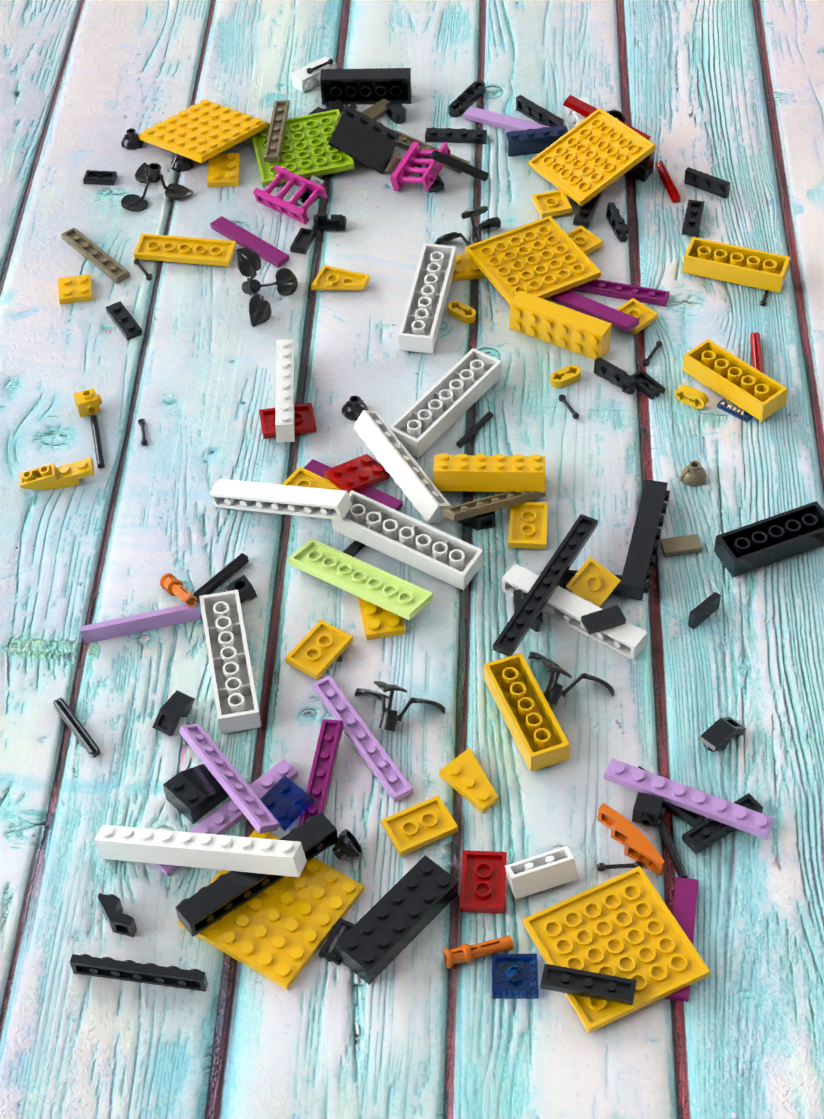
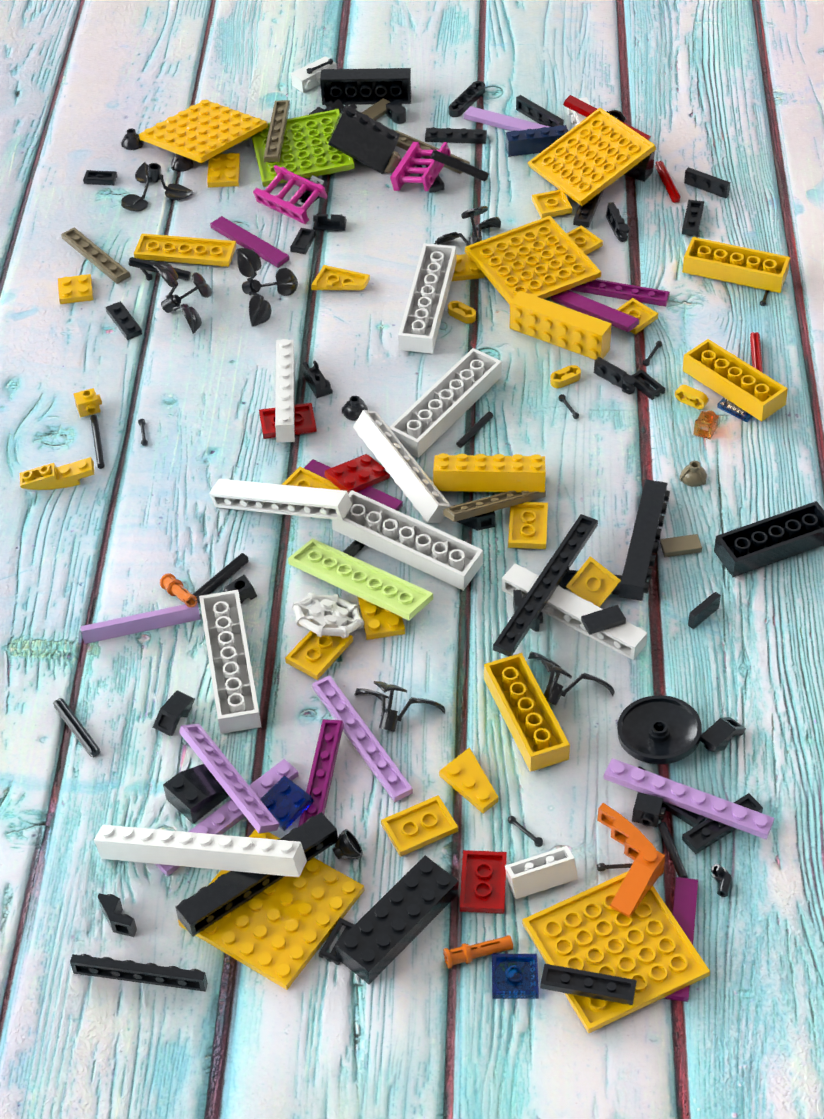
(147, 265): none -> black axle
(173, 302): none -> black plant
(316, 380): none -> black hinge
(325, 615): none -> white plate
(537, 841): none -> black hinge
(638, 881): none -> orange slope
(659, 729): none -> black dish
(708, 420): none -> clear orange brick
(723, 878): none -> black arm

